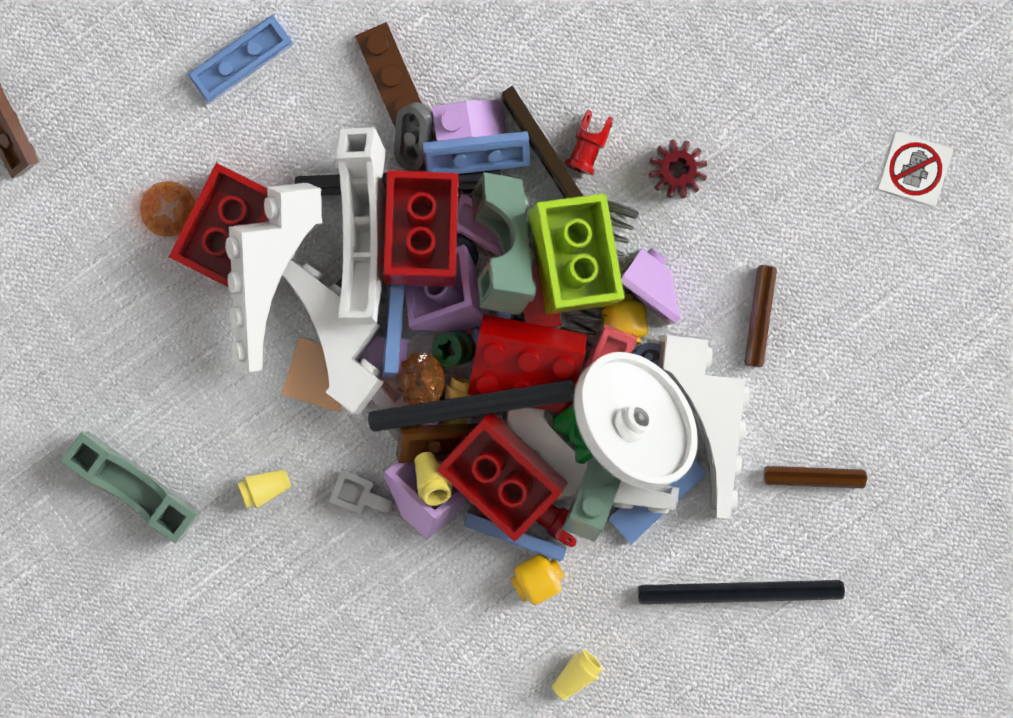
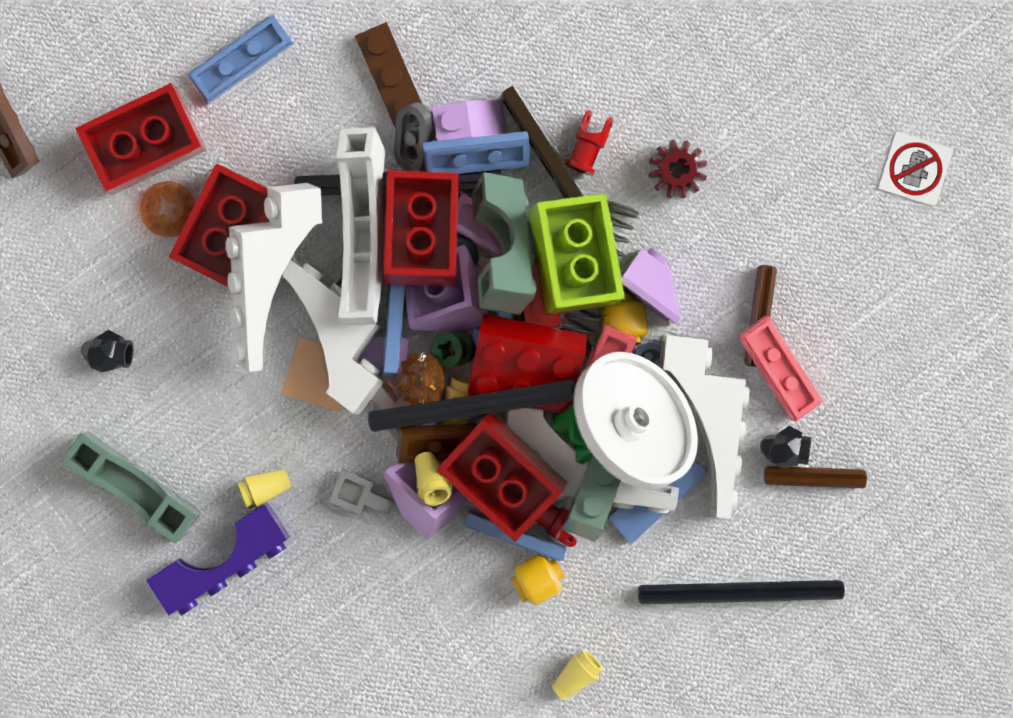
(108, 352): none -> black rock
(141, 139): none -> red brick
(182, 583): none -> dark purple arch
(780, 368): none -> coral tile
(787, 448): none -> black rock

